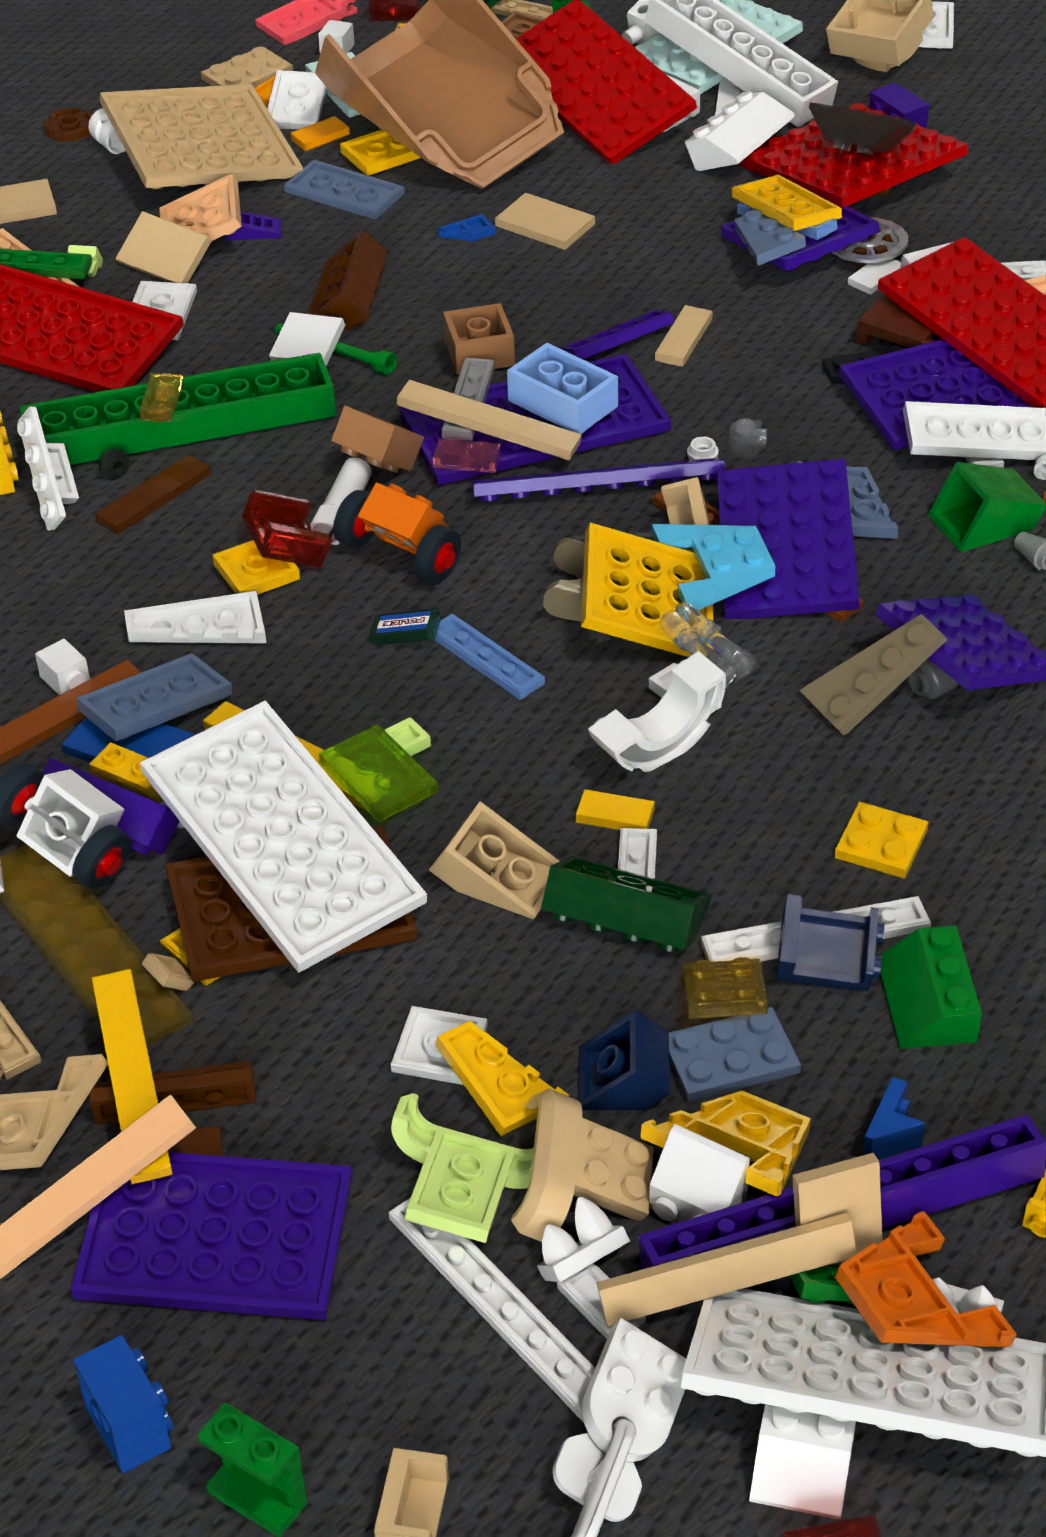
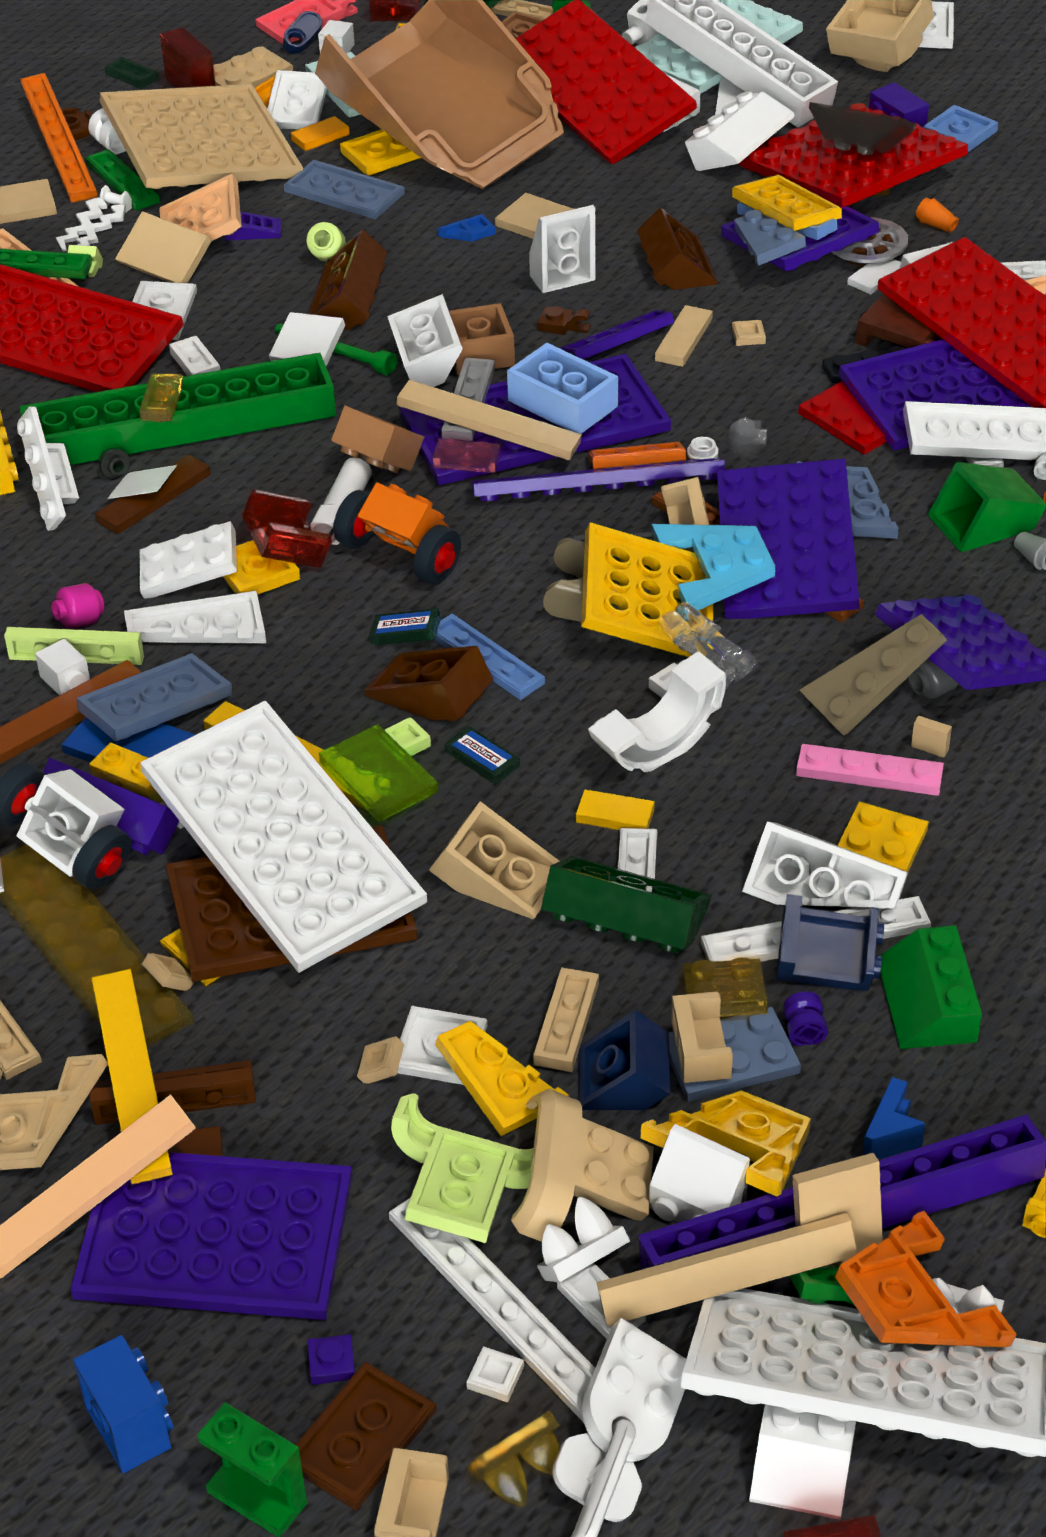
(58, 138): none -> orange tile
(78, 606): none -> dark pink head
(94, 645): none -> yellowish green plate
(122, 179): none -> green tile
(122, 205): none -> white piece
(132, 73): none -> clear green tile
(142, 482): none -> white sticker
(186, 60): none -> clear red brick
(188, 560): none -> white plate
(193, 356): none -> white plate
(305, 28): none -> dark blue piece
(325, 240): none -> yellowish green head
(331, 1359): none -> dark purple plate
(356, 1433): none -> reddish brown tile
(380, 1060): none -> tan tile
(426, 340): none -> white slope
(433, 682): none -> reddish brown slope
(482, 755): none -> tile
(495, 1374): none -> white tile
(503, 1469): none -> clear yellow tile
(561, 320): none -> reddish brown plate
(564, 249): none -> white slope
(566, 1019): none -> tan plate
(637, 455): none -> orange tile
(675, 253): none -> reddish brown slope
(700, 1037): none -> tan panel
(748, 332): none -> tan tile
(805, 1018): none -> dark purple wheel
(819, 872): none -> white wedge
(844, 418): none -> red wing
(870, 769): none -> bright pink plate
(931, 736): none -> tan tile
(936, 215): none -> orange cone
(964, 126): none -> medium blue plate

